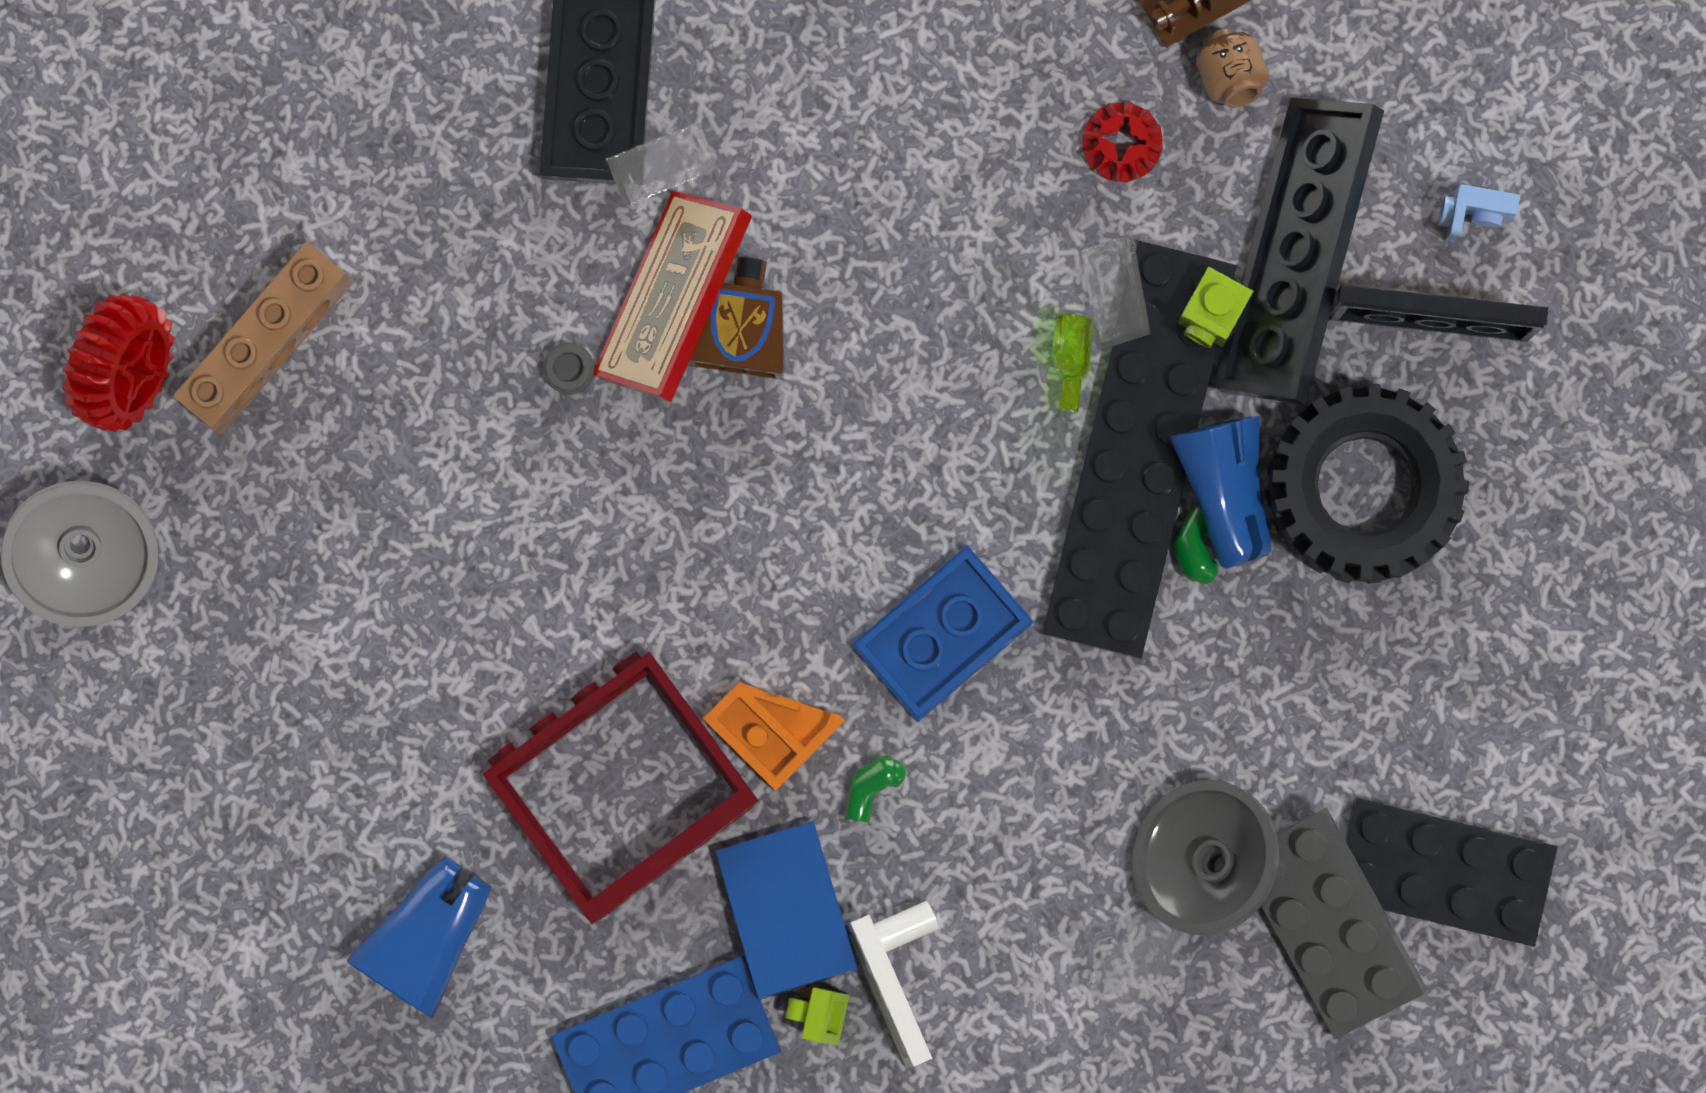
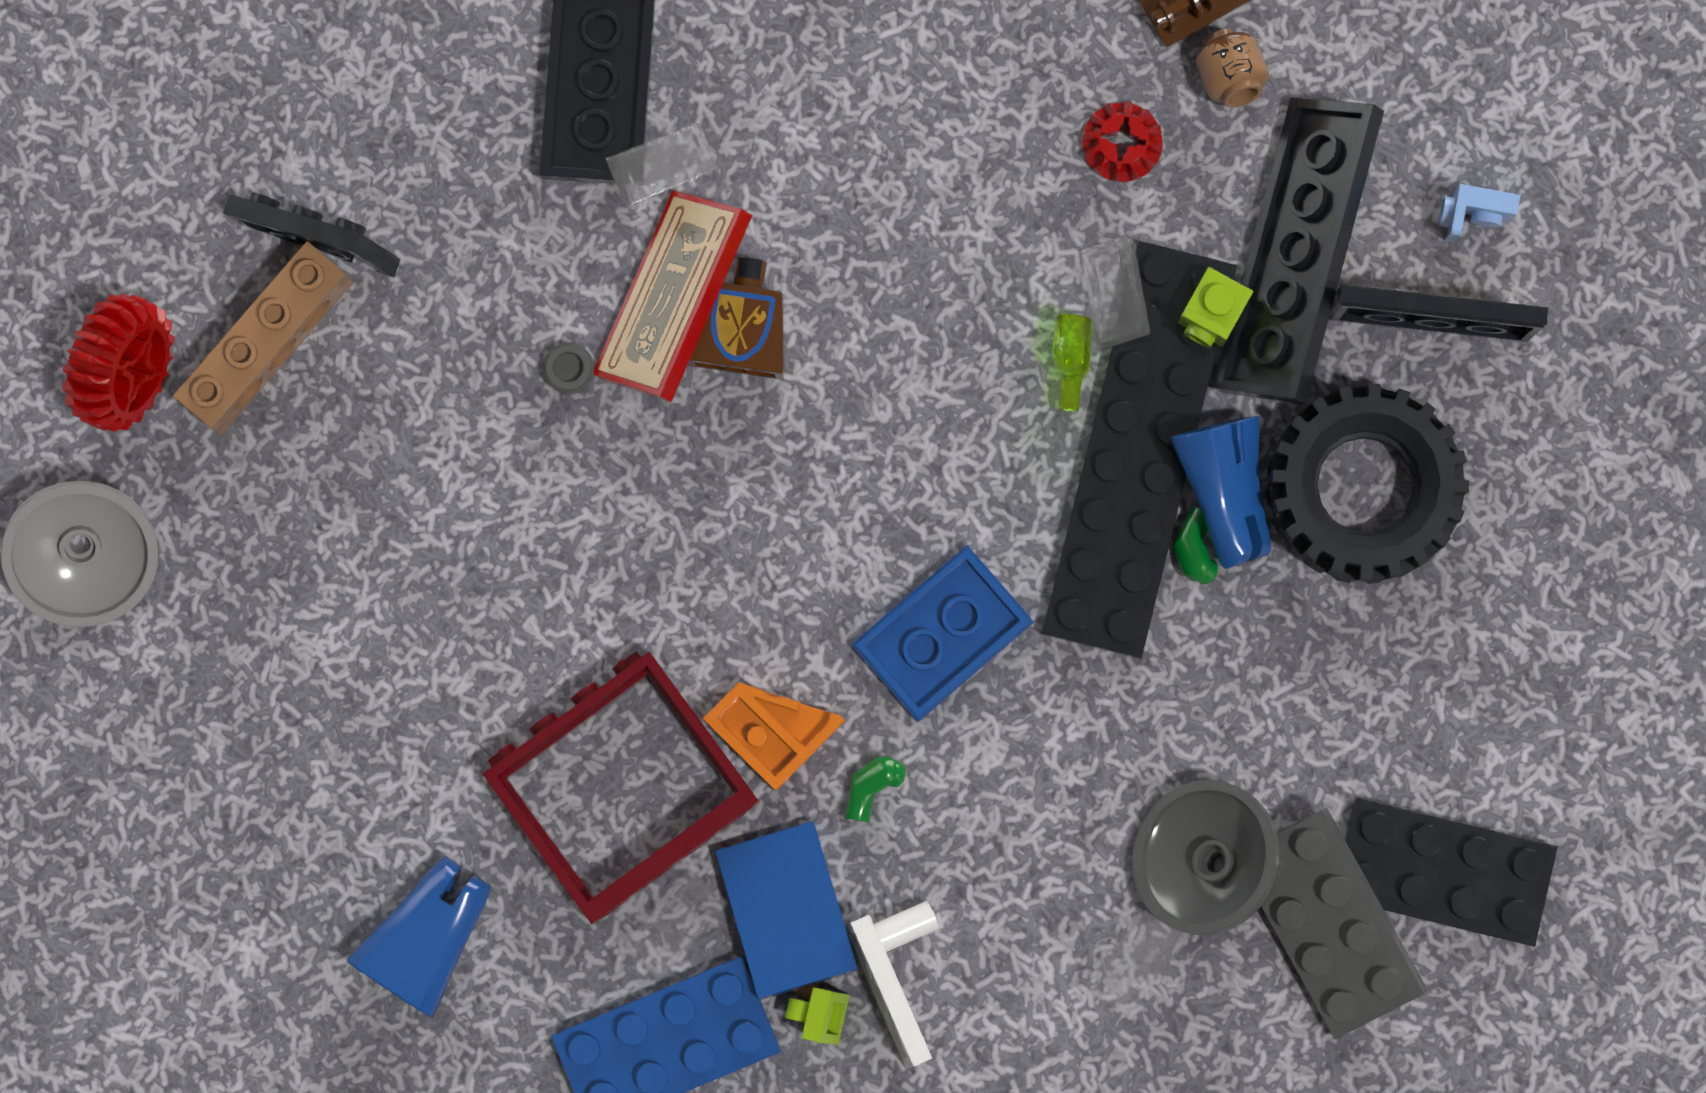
(340, 240): none -> black wing

